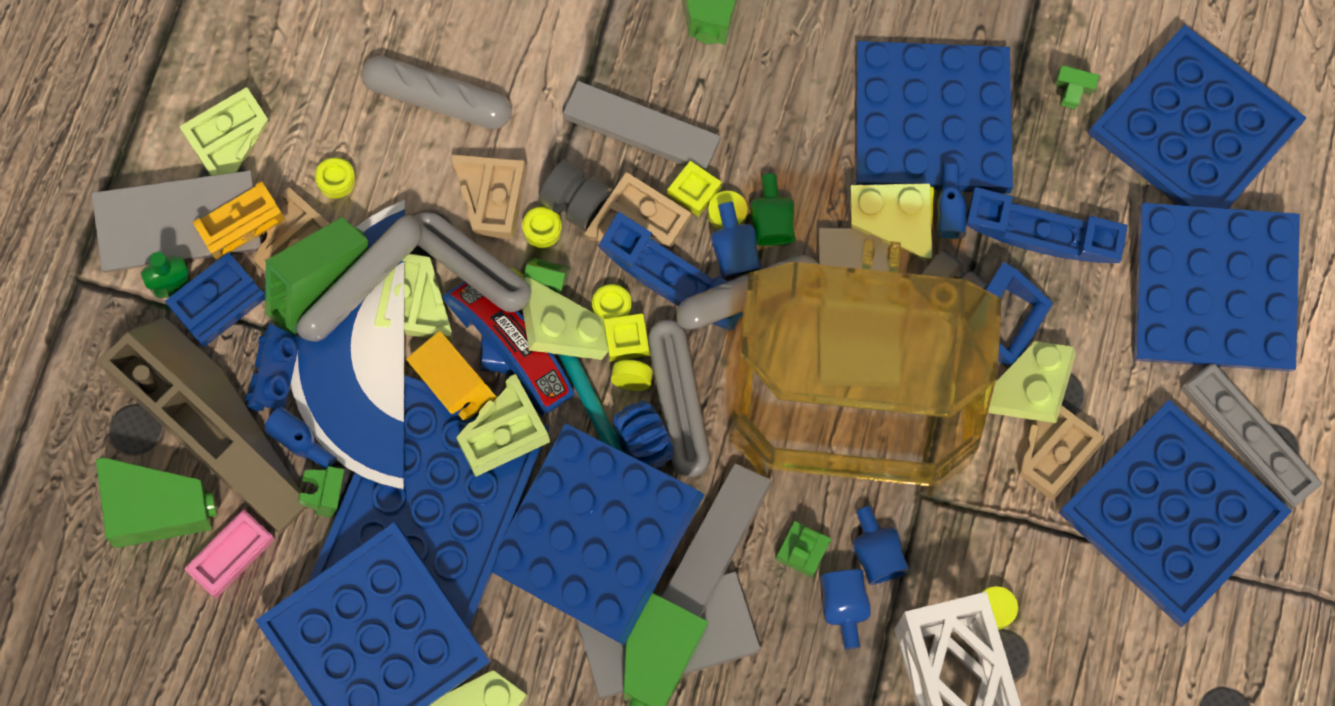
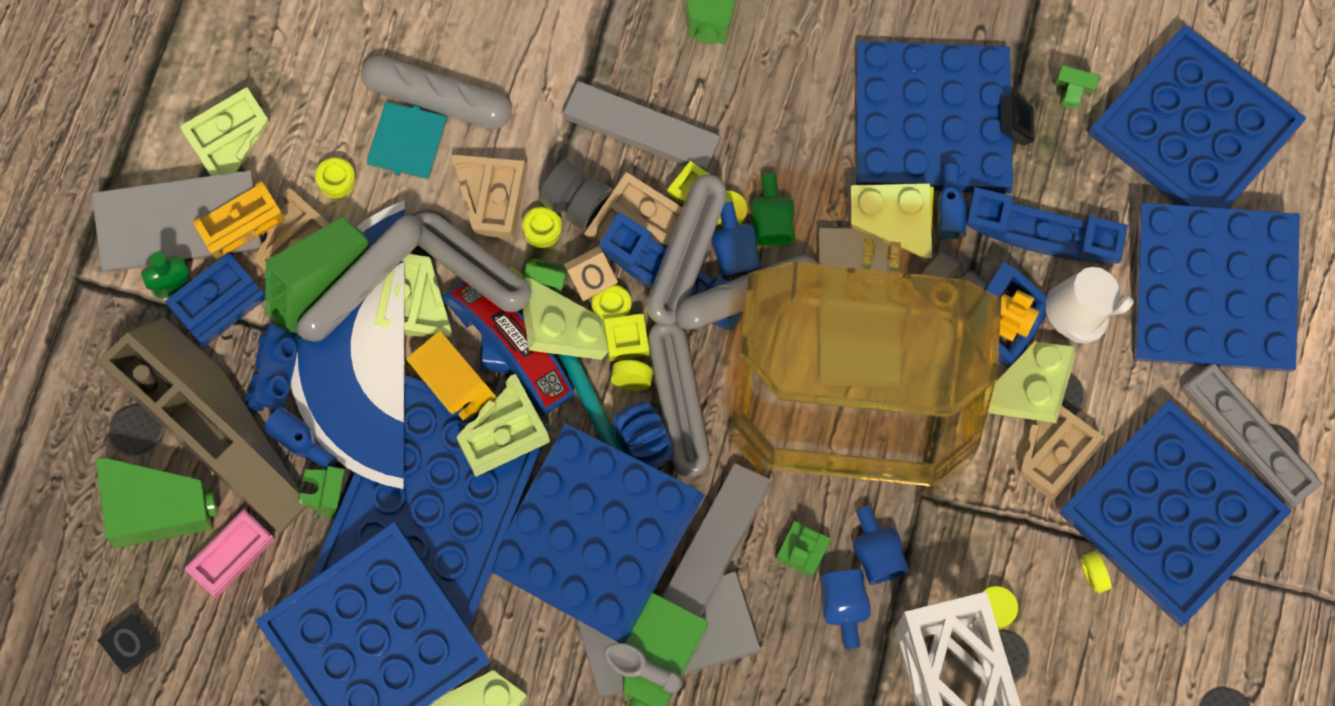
(128, 644): none -> black tile
(407, 140): none -> teal piece
(591, 273): none -> tan tile
(631, 662): none -> light grey piece
(686, 248): none -> light grey piece
(1017, 119): none -> black tile
(1017, 315): none -> yellow gear
(1083, 304): none -> white hat
(1095, 572): none -> neon yellow tile

